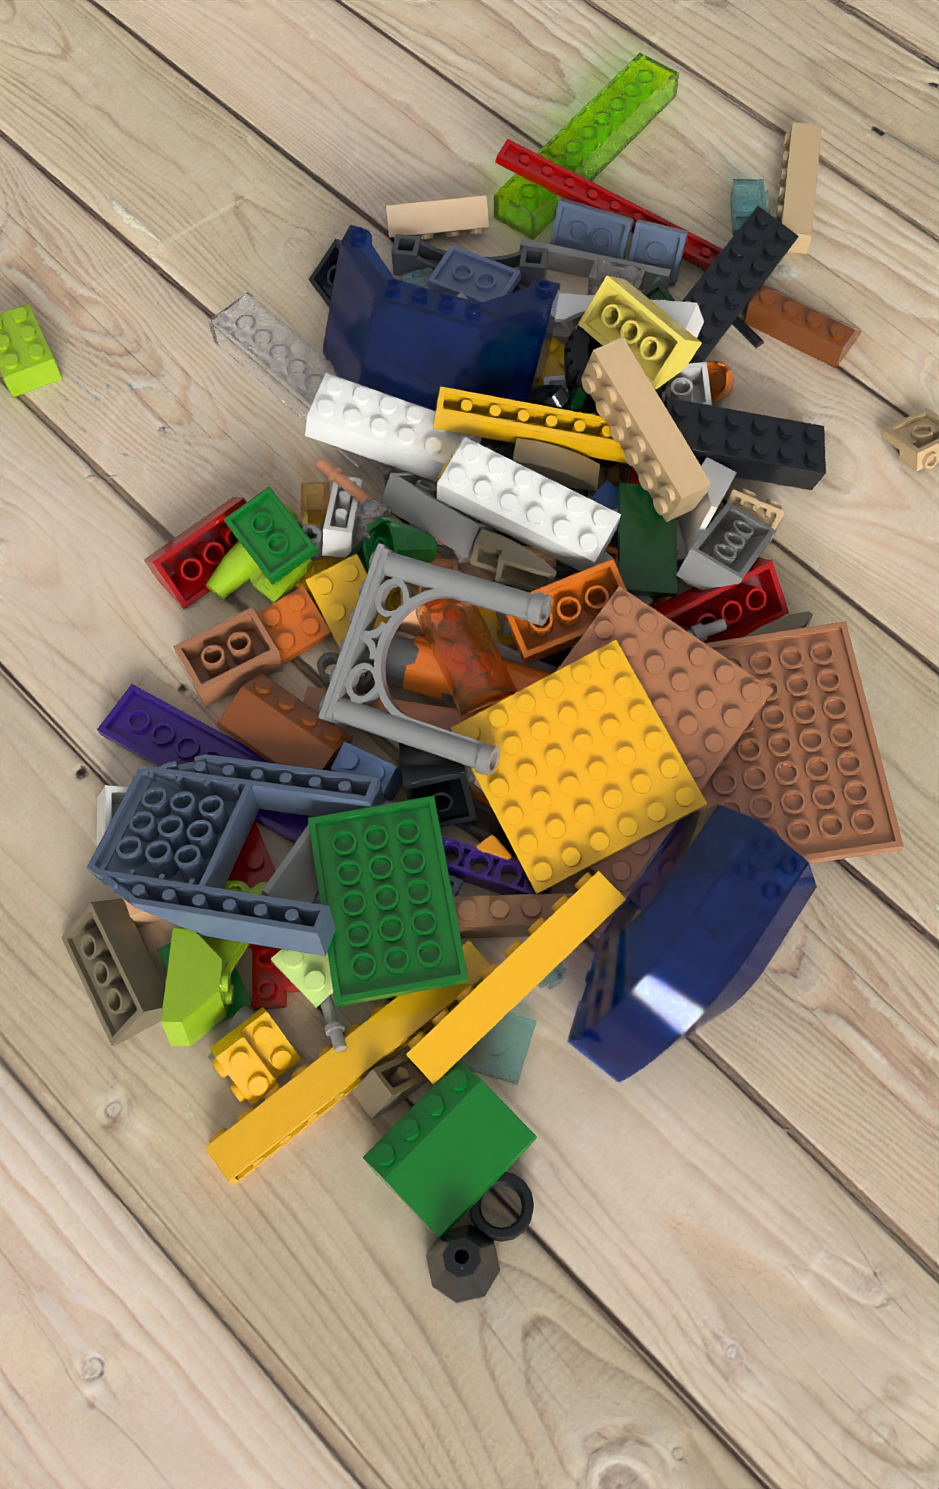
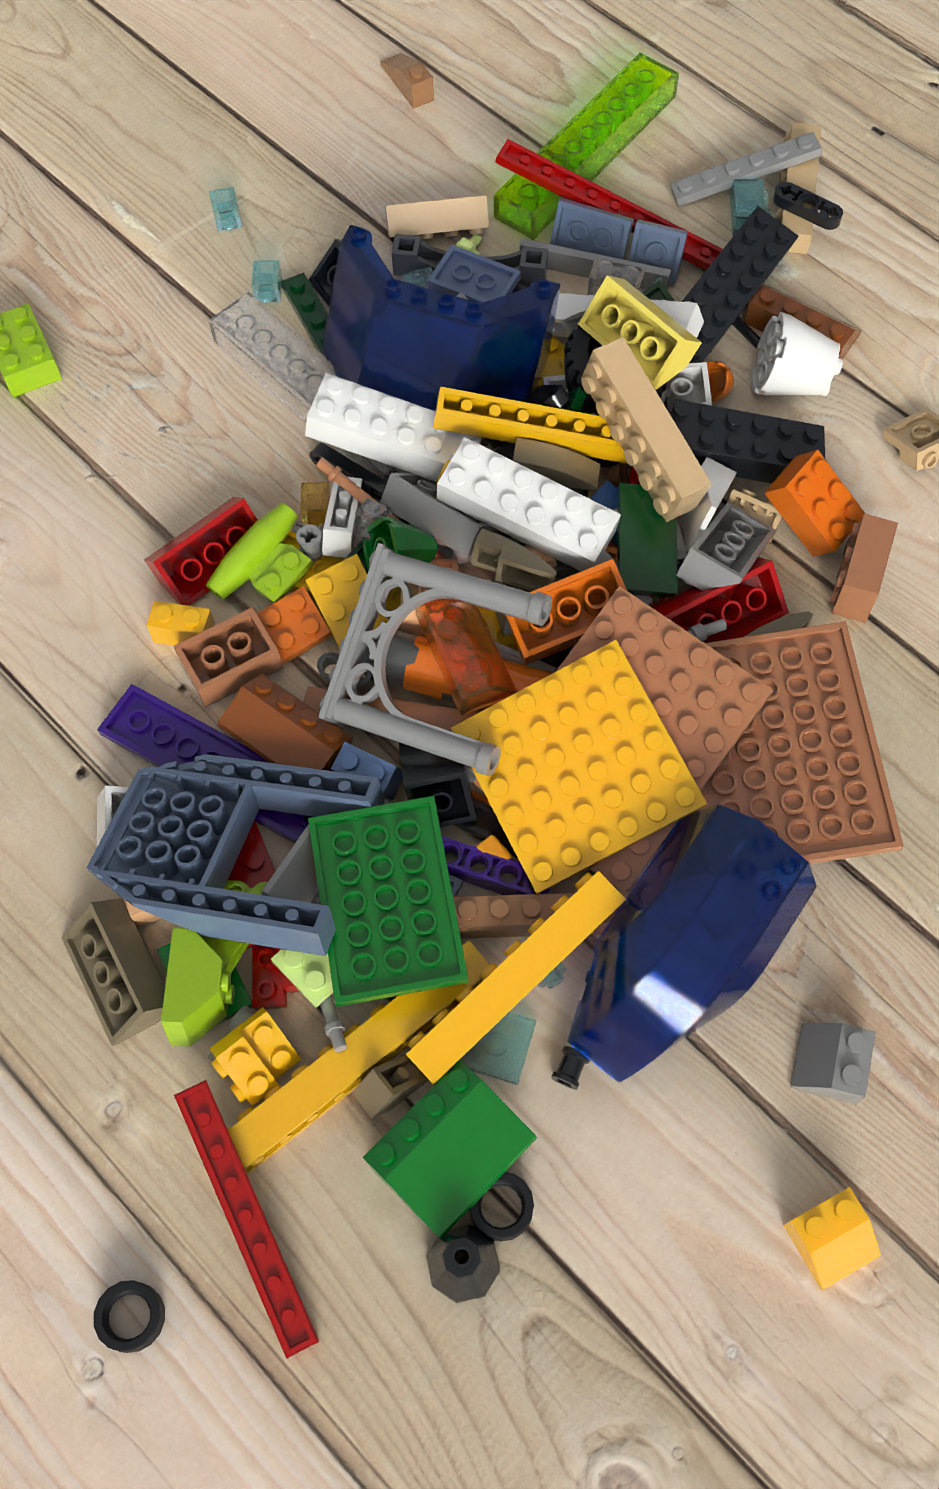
(103, 1309): none -> black tyre
(176, 623): none -> yellow brick
(225, 209): none -> clear light blue brick
(246, 1219): none -> red tile
(267, 280): none -> clear light blue brick
(271, 535): green tile -> none
(307, 307): none -> dark green plate
(371, 483): none -> black beam
(410, 78): none -> medium nougat slope
(471, 244): none -> yellowish green piece
(570, 1068): none -> black bush
(747, 167): none -> light grey plate
(794, 359): none -> white cone
(812, 215): none -> black beam
(815, 503): none -> orange brick
(833, 1061): none -> light grey slope
(834, 1238): none -> yellow slope
(863, 567): none -> nougat brick

